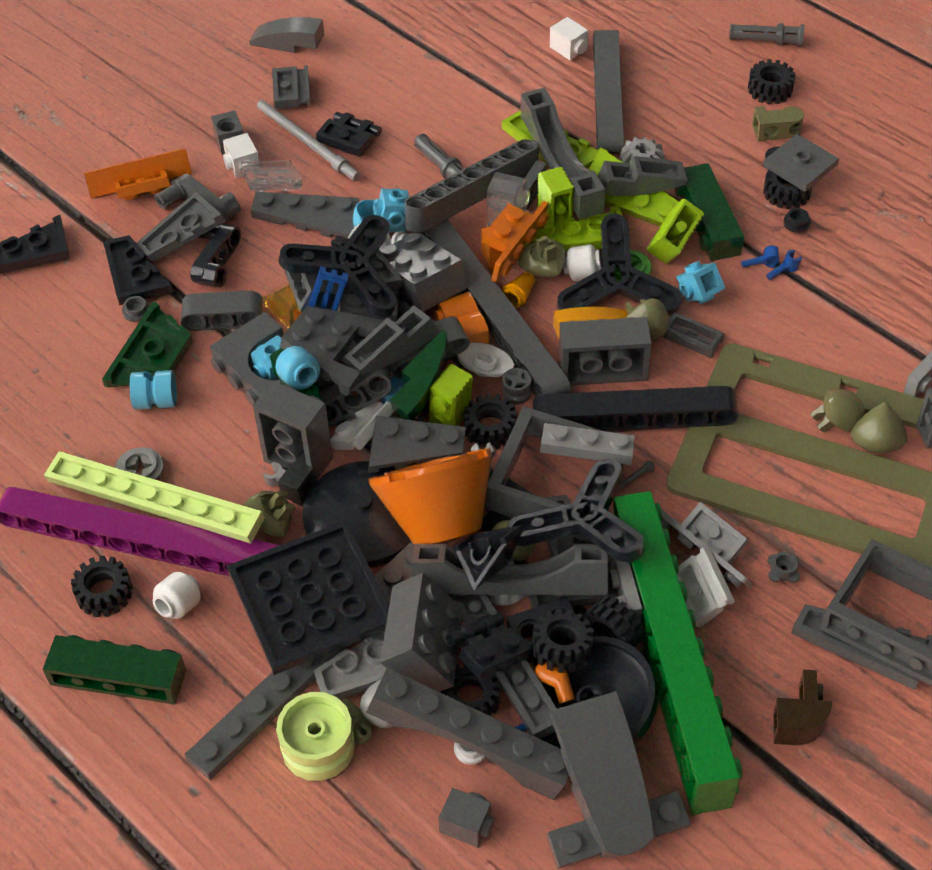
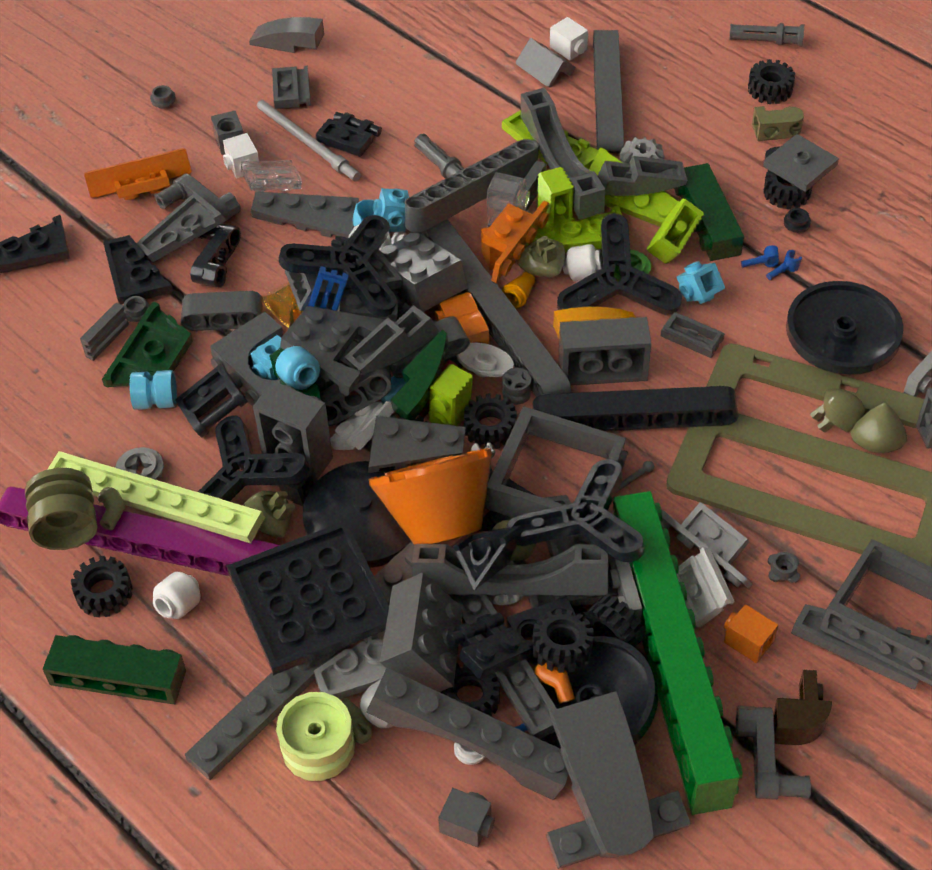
(60, 509): none -> olive wheel
(104, 331): none -> dark grey tile
(115, 506): none -> olive arm
(162, 96): none -> dark grey plate
(207, 394): none -> black plate
(256, 468): none -> black piece
(543, 62): none -> panel
(587, 443): light grey plate -> none
(655, 313): olive piece -> none
(750, 633): none -> orange brick
(759, 724): none -> dark grey beam
(844, 327): none -> black dish

